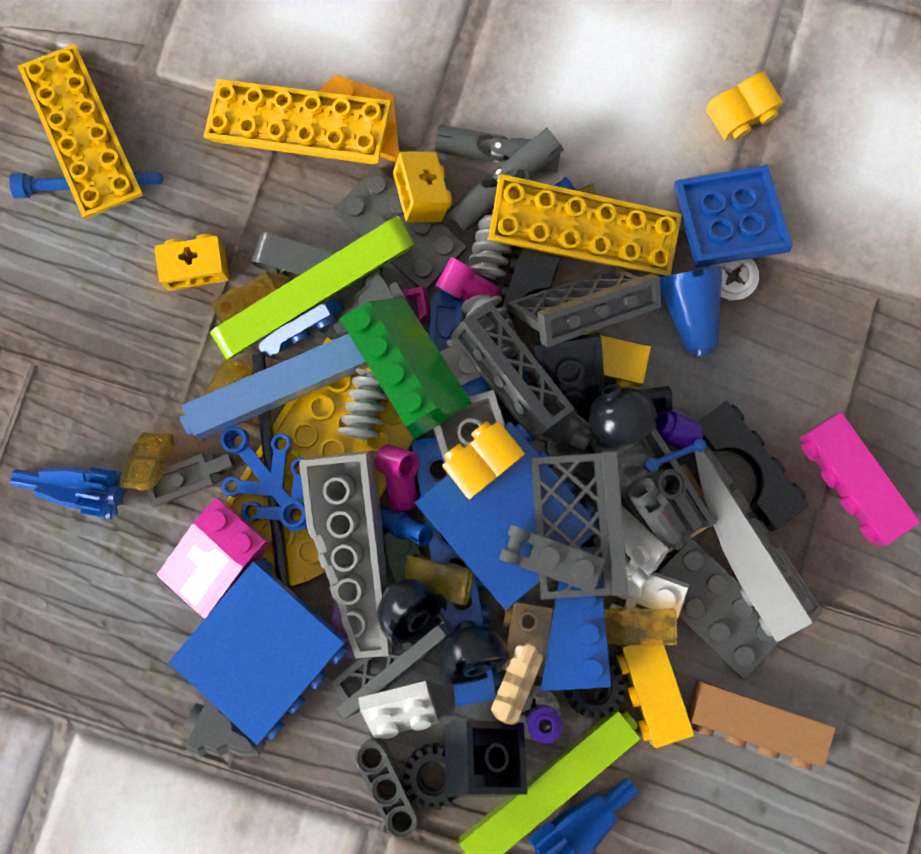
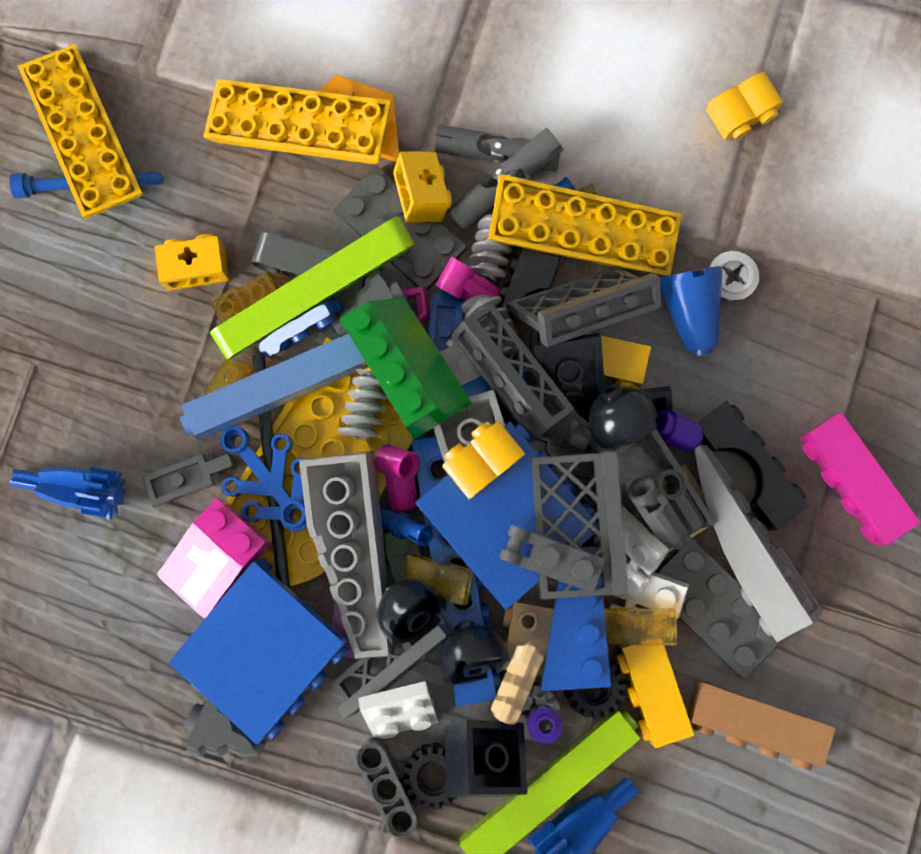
(145, 461): clear yellow slope -> none
(652, 464): blue hinge -> none
(732, 216): blue plate -> none

